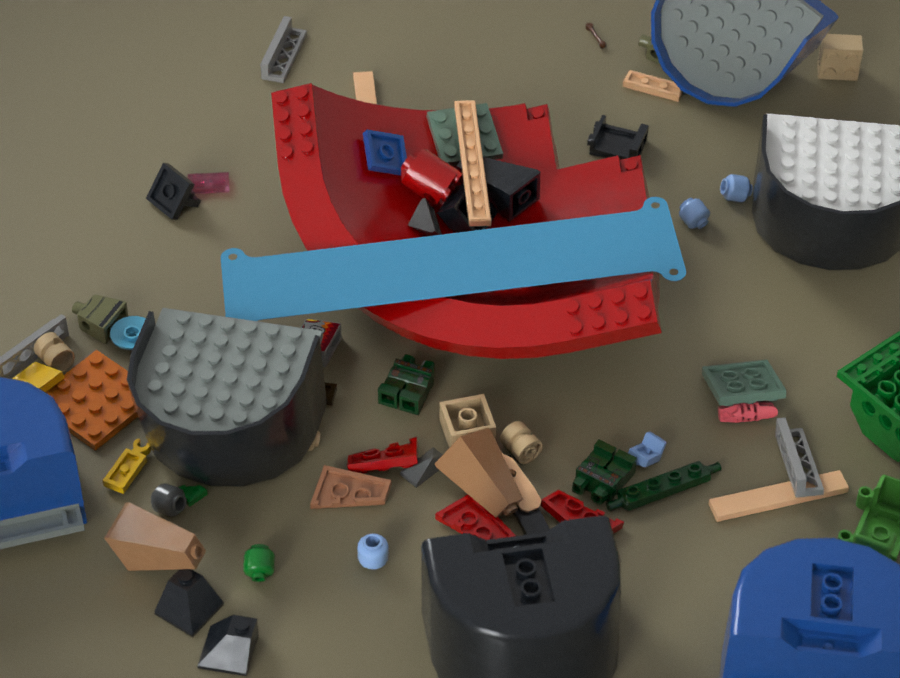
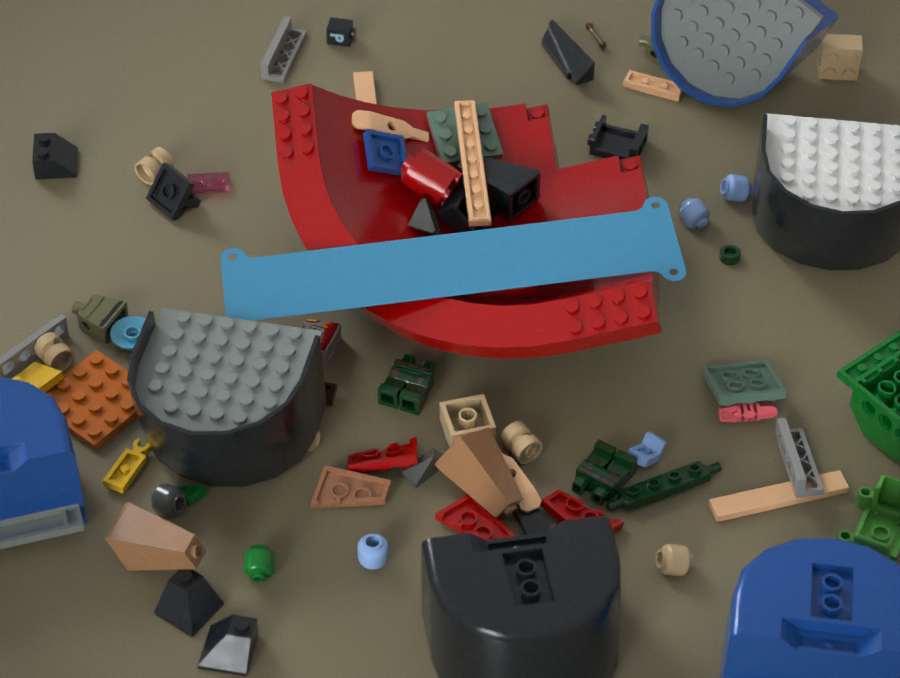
(54, 157): none -> black slope
(150, 165): none -> tan wheel
(340, 32): none -> black brick
(378, 122): none -> light nougat piece
(568, 55): none -> black wedge
(674, 559): none -> tan head
(729, 255): none -> dark green tile

